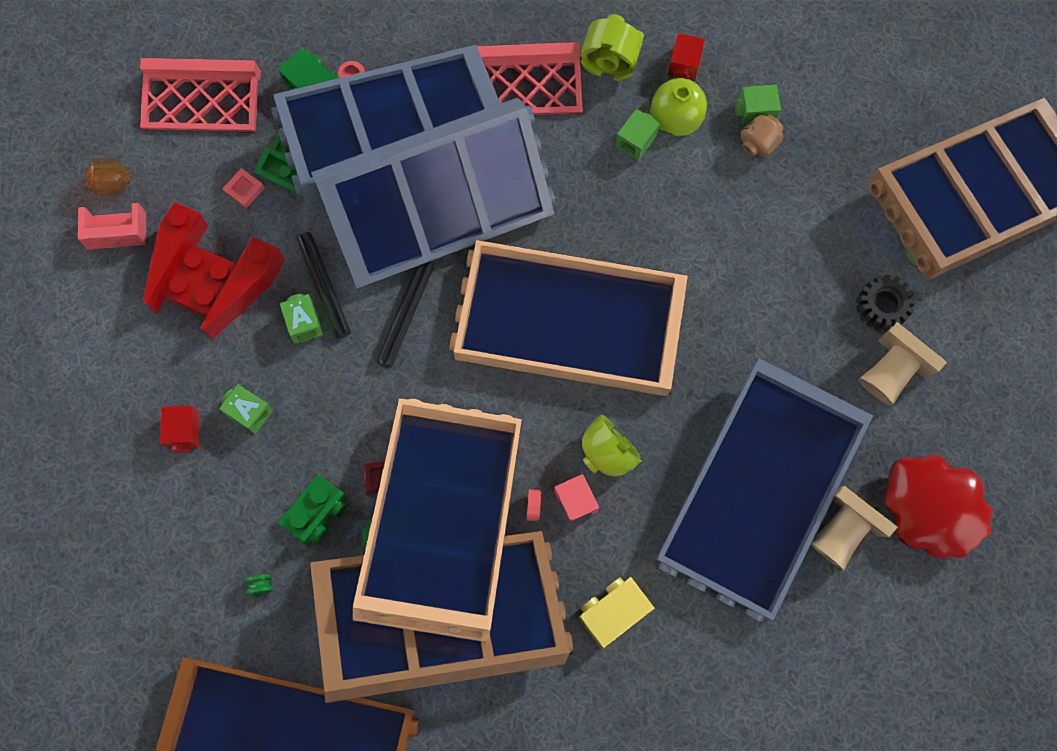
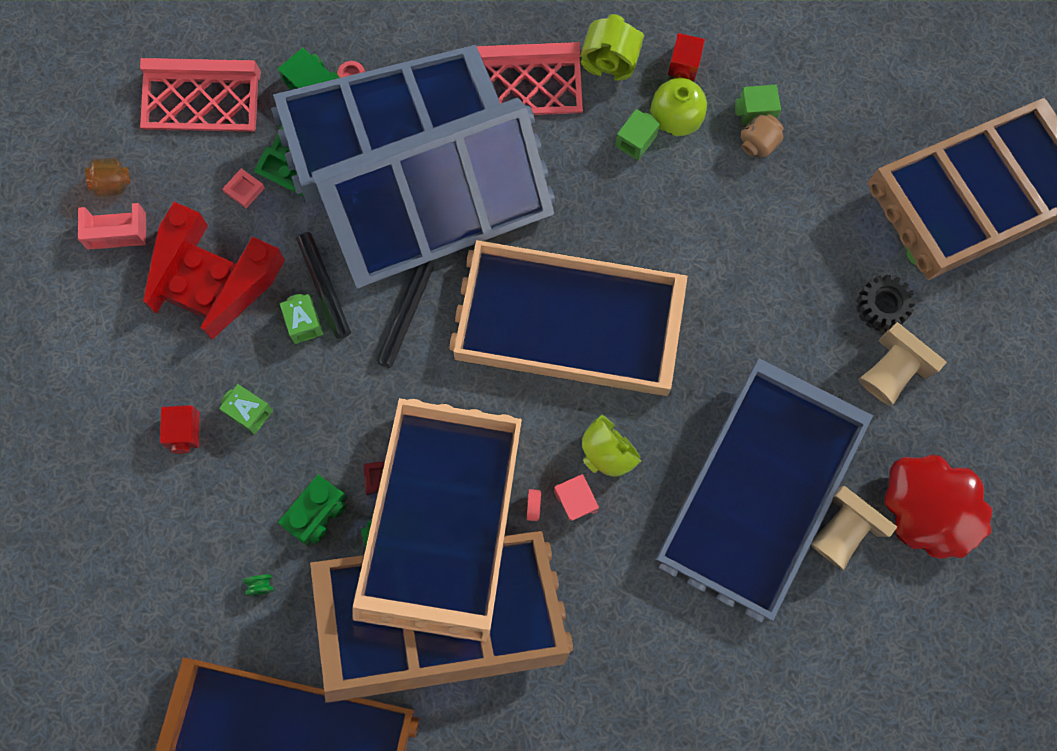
(615, 612): light yellow brick -> none

